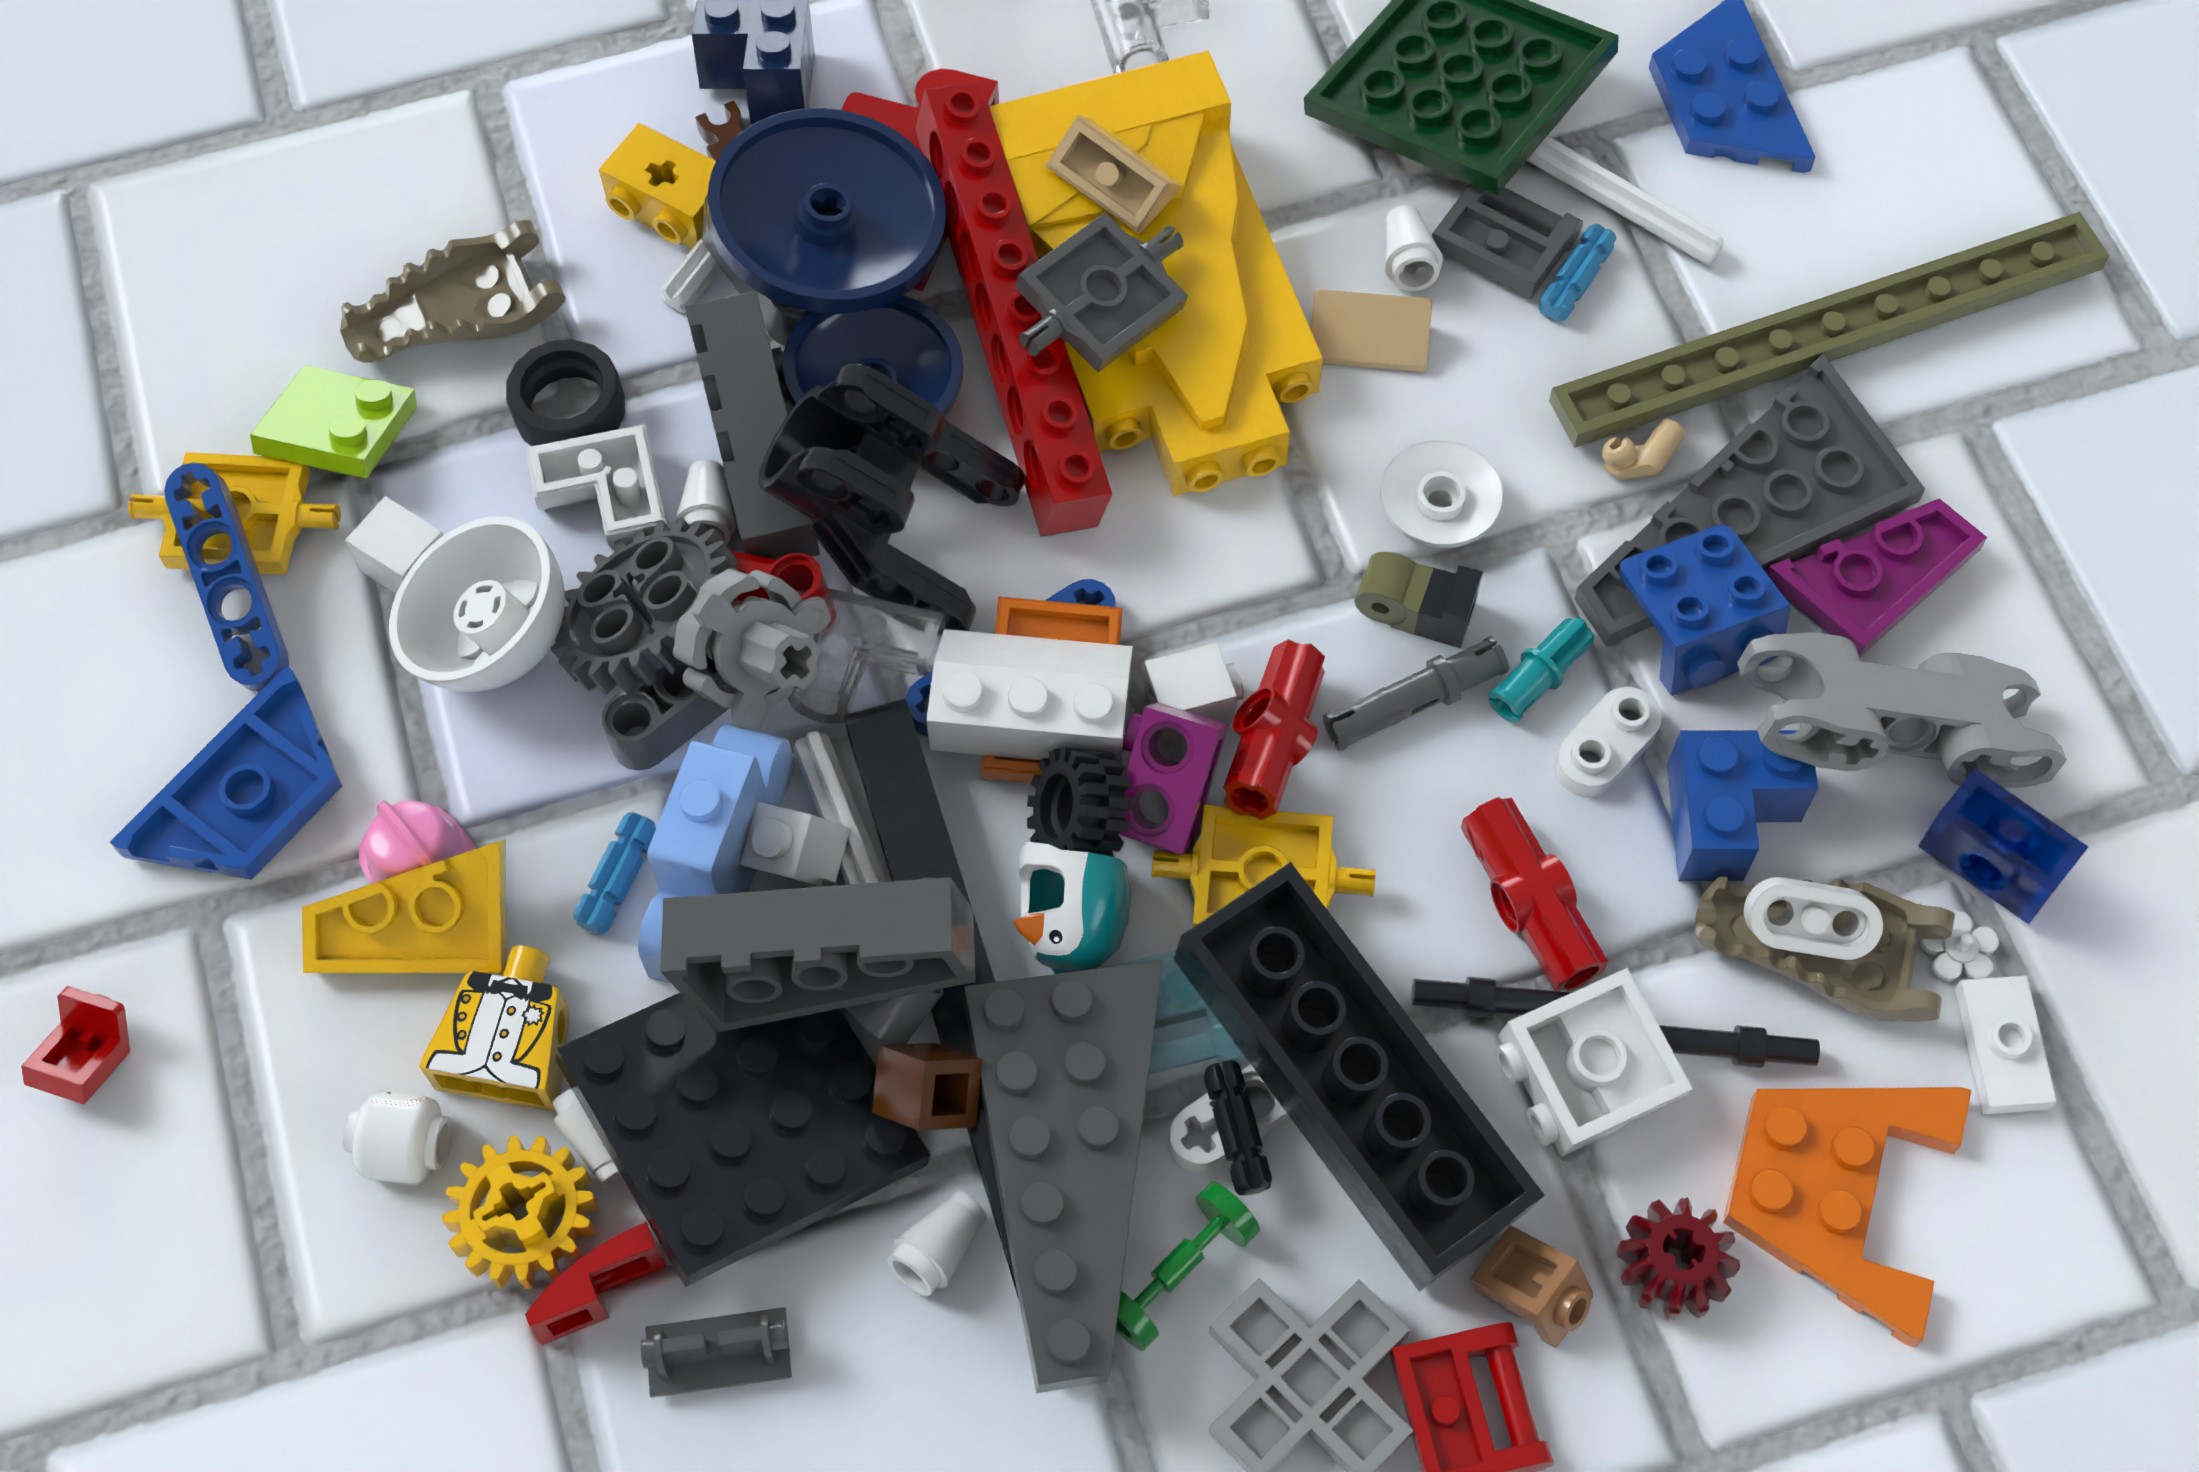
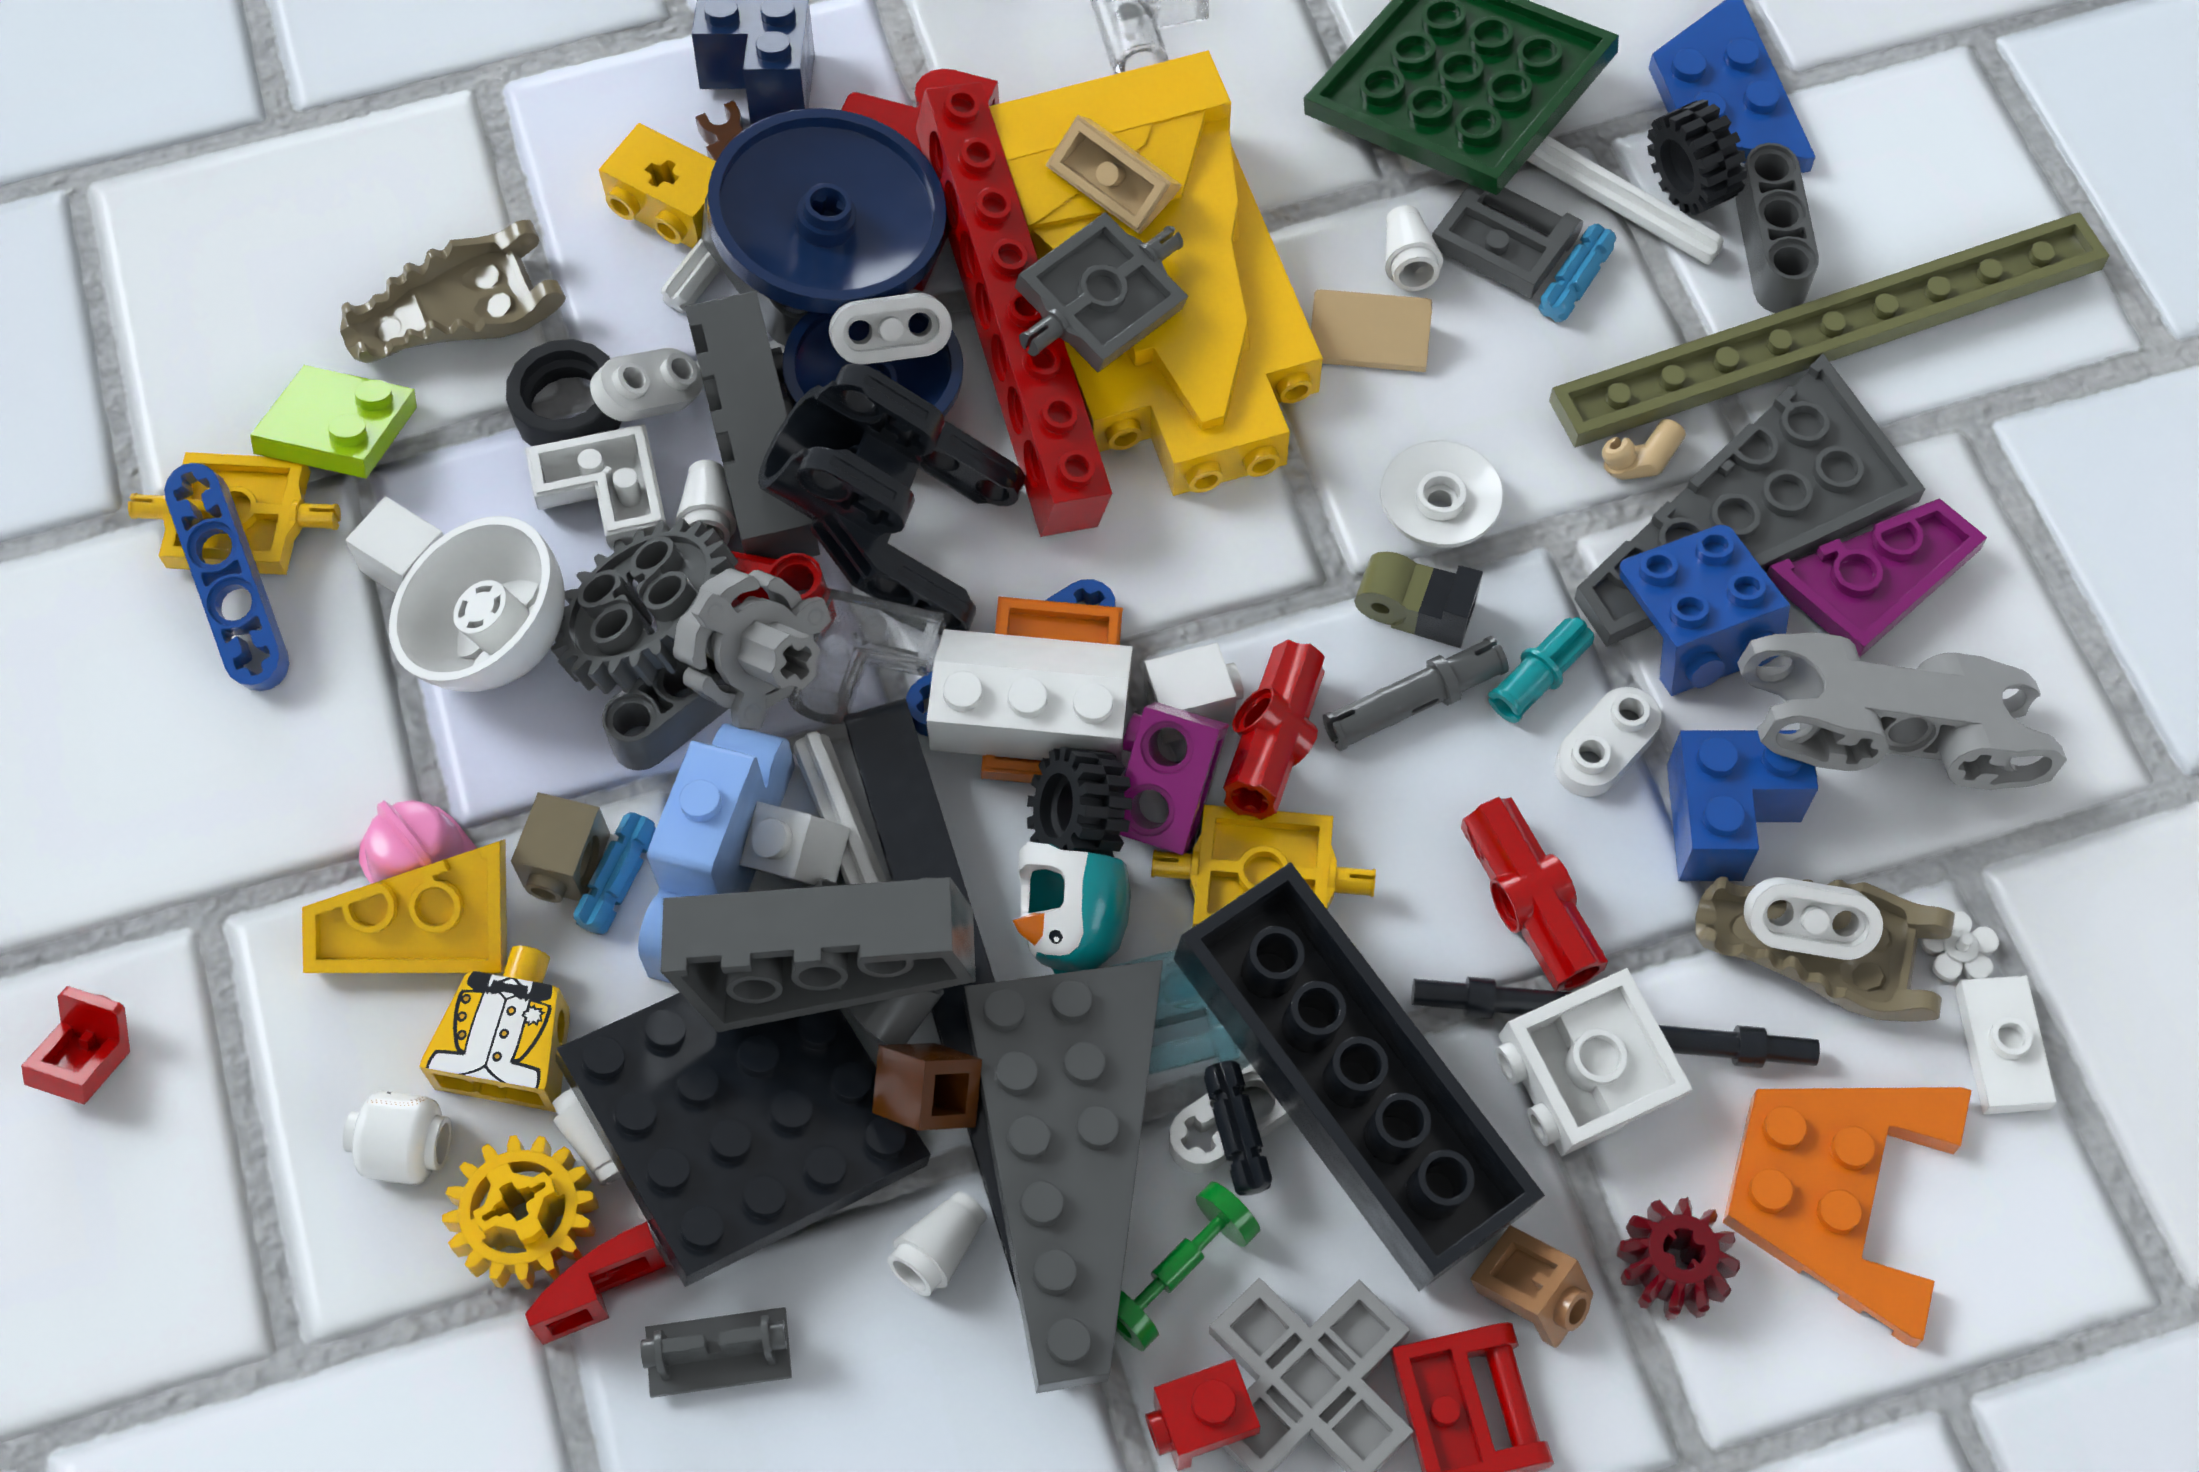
(240, 791): blue wing -> none
(560, 848): none -> dark tan brick
(659, 380): none -> white plate
(889, 330): none -> white plate
(1201, 1413): none -> red bracket
(1697, 157): none -> black tyre
(1777, 228): none -> dark grey beam
(2002, 846): clear blue brick -> none

